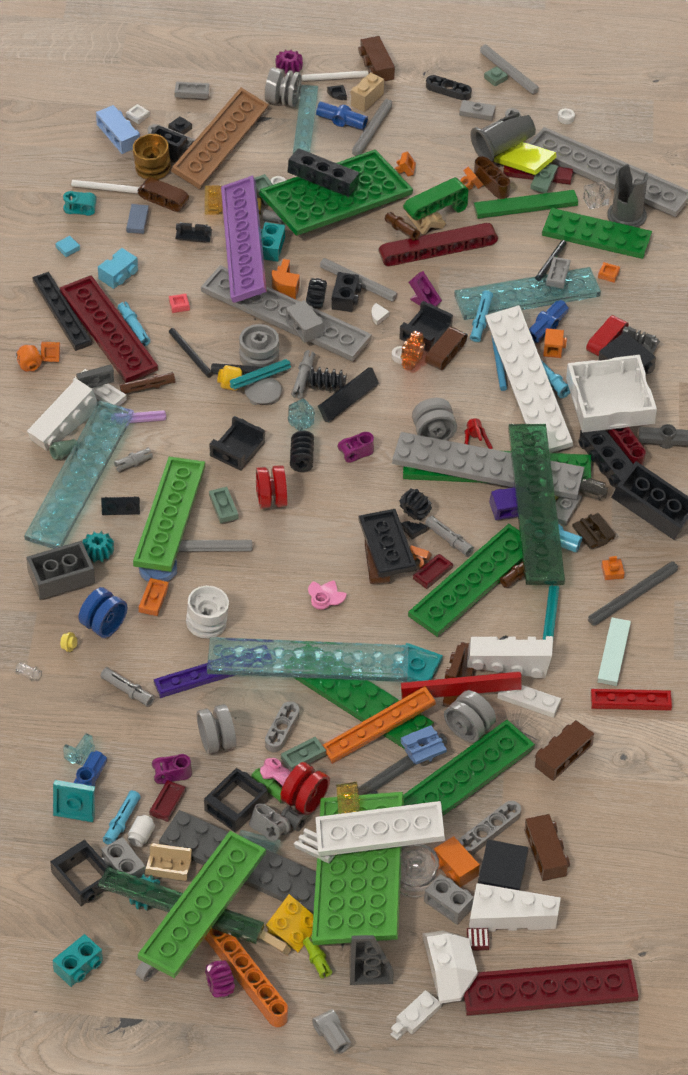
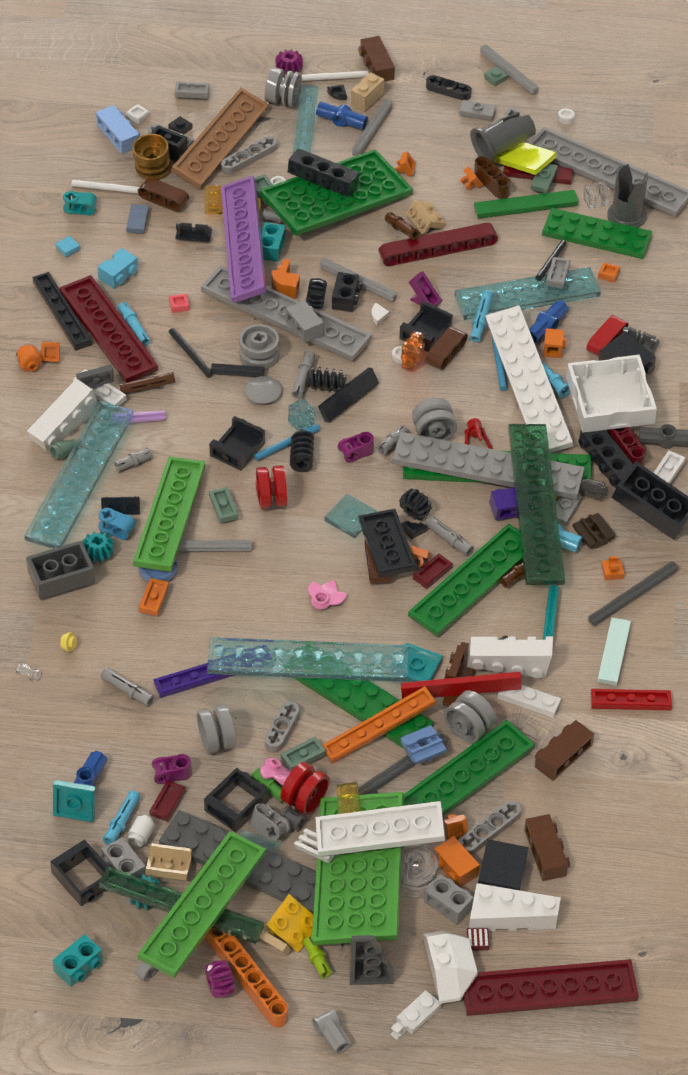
(81, 752): clear light blue bracket -> none
(102, 612): blue wheel -> none
(117, 524): none -> dark azure piece
(207, 611): white wheel -> none
(226, 374): yellow head -> none
(232, 163): none -> light grey beam
(260, 374): teal axle -> none
(276, 447): none -> dark azure bar
(345, 515): none -> clear light blue tile
(391, 440): none -> light grey pin
(448, 193): green beam -> none
(455, 826): none -> orange tile
(670, 466): none -> white plate

